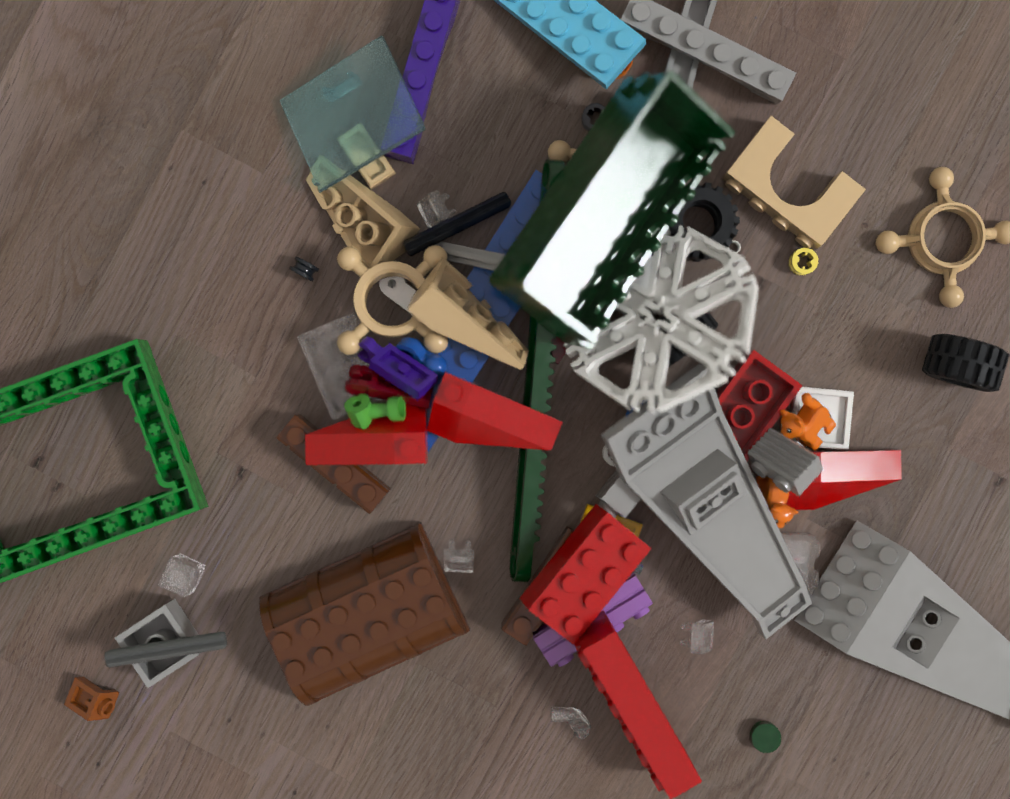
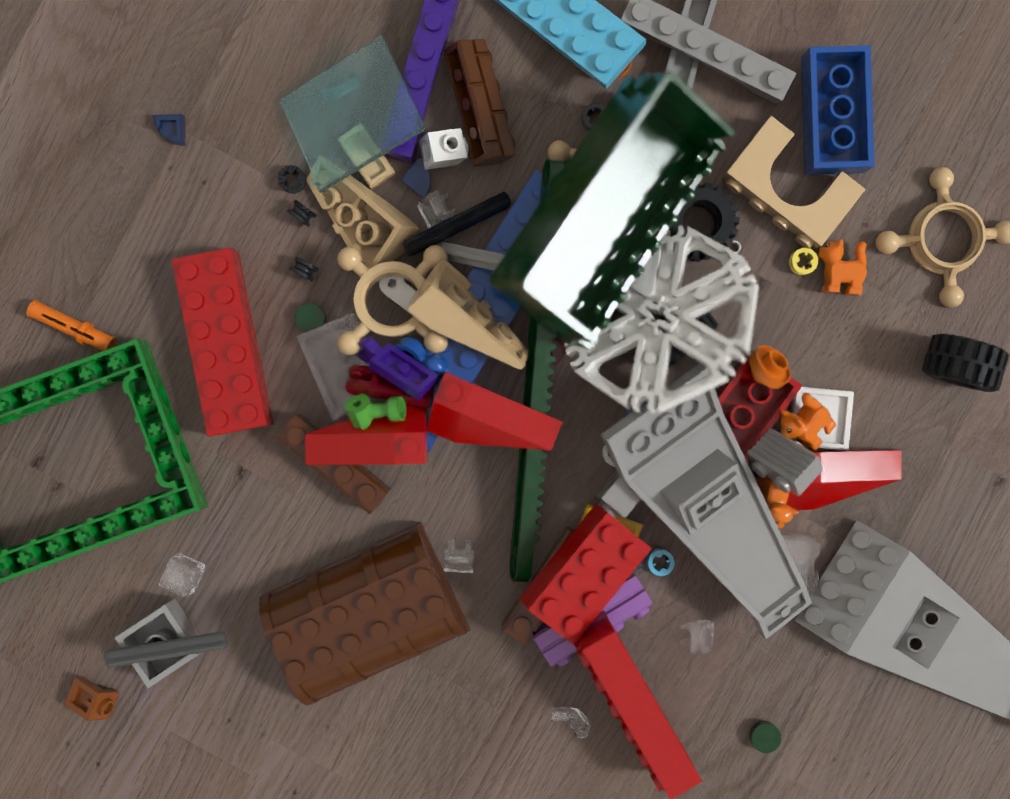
(80, 331): none -> orange pin
(171, 127): none -> dark blue tile
(222, 342): none -> red brick
(282, 180): none -> black bush
(301, 214): none -> black bush
(309, 317): none -> dark green tile
(418, 178): none -> dark blue tile
(443, 148): none -> white brick
(479, 102): none -> reddish brown brick
(661, 571): none -> medium azure bush
(769, 367): none -> orange plate
(837, 110): none -> blue brick
(847, 272): none -> orange animal

